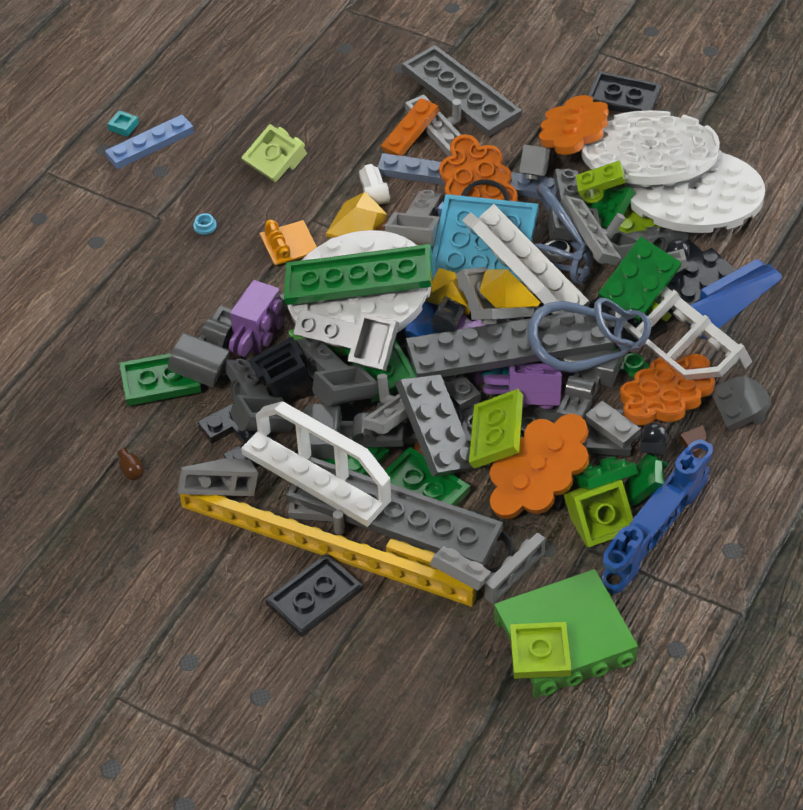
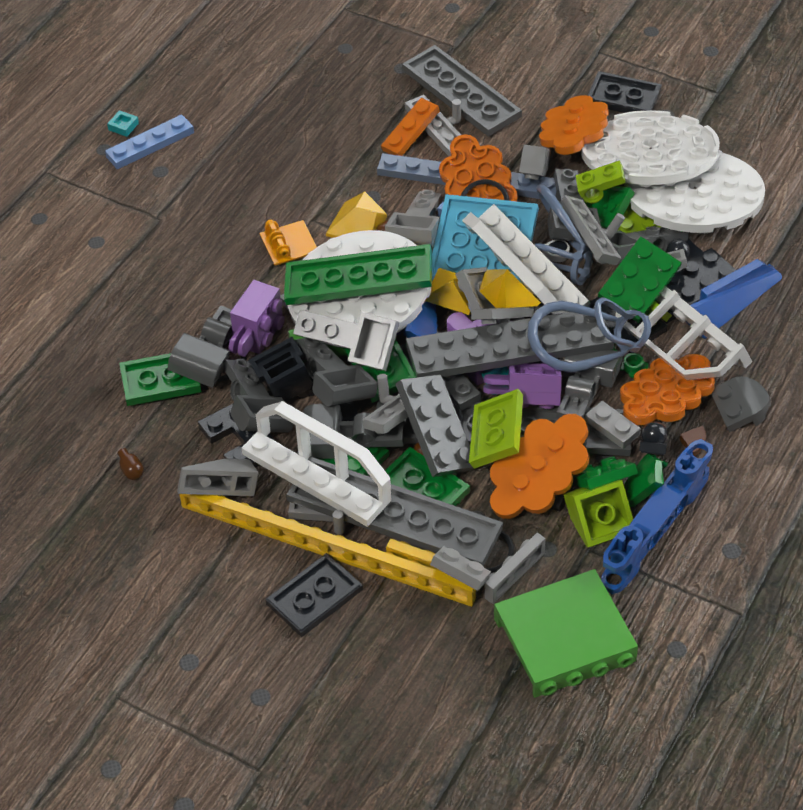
(204, 224): medium azure plate -> none
(274, 153): yellowish green plate -> none
(374, 185): white piece -> none
(447, 315): black tile -> none
(540, 650): lime plate -> none

